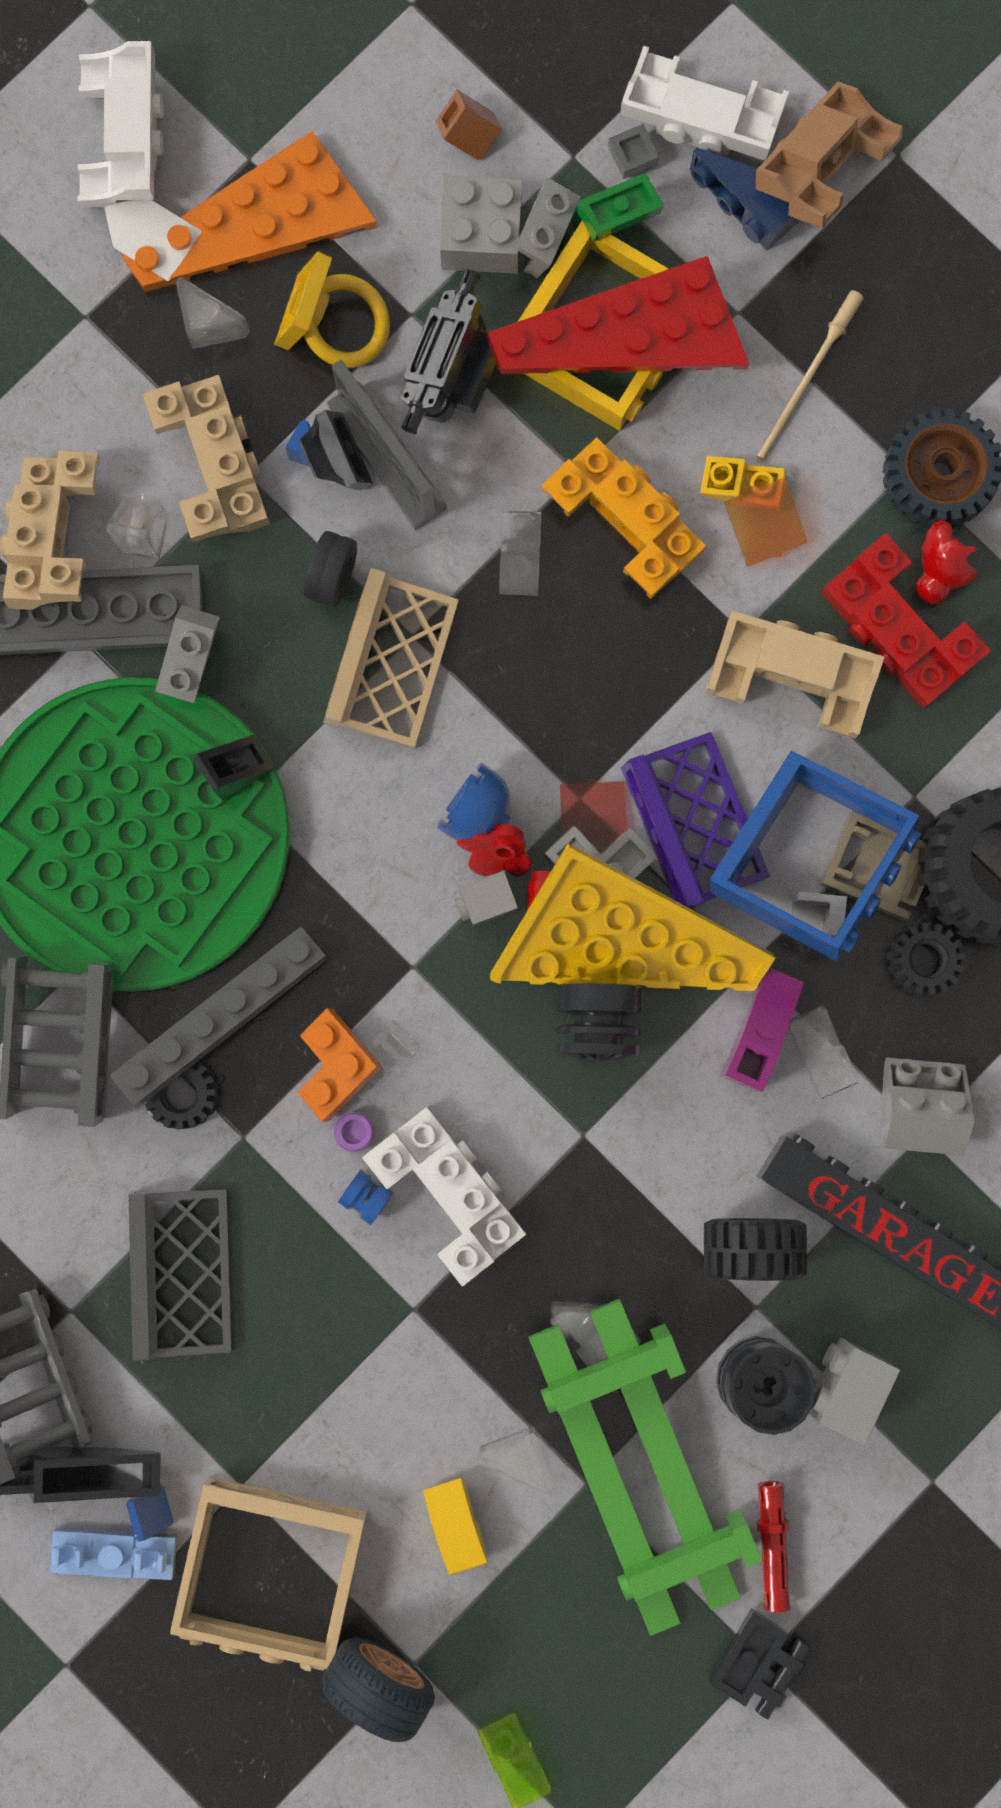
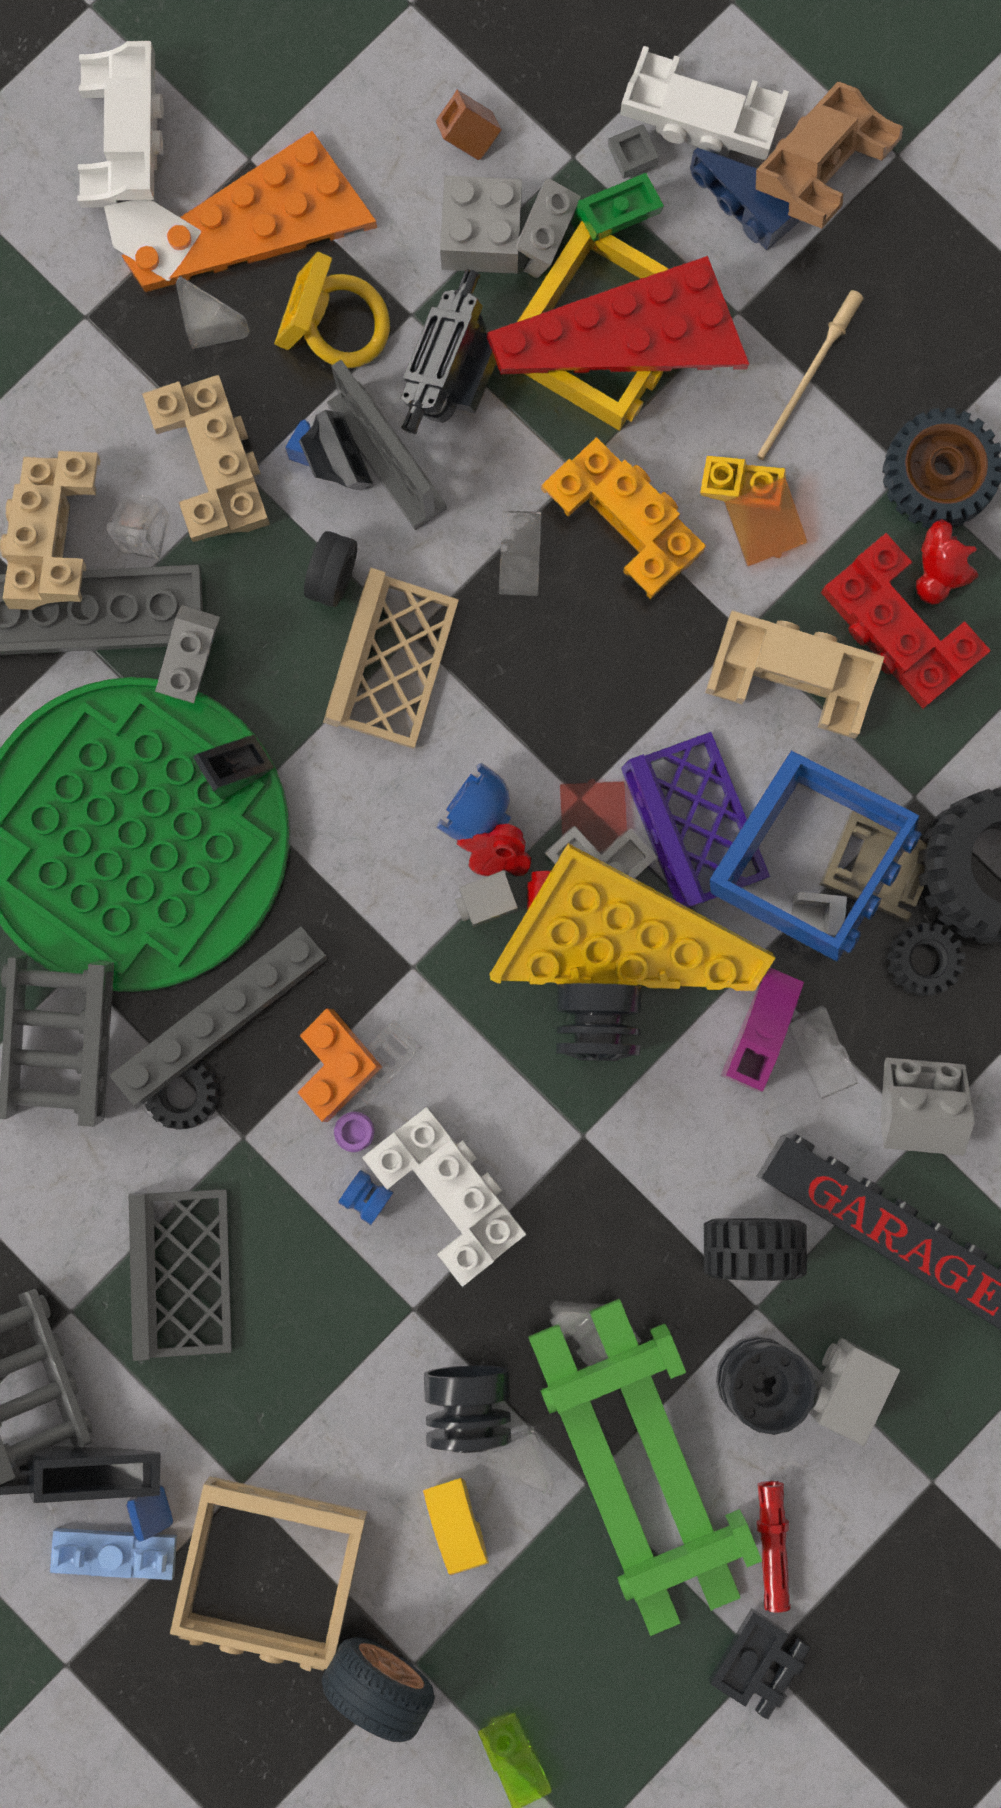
(468, 1418): none -> black wheel

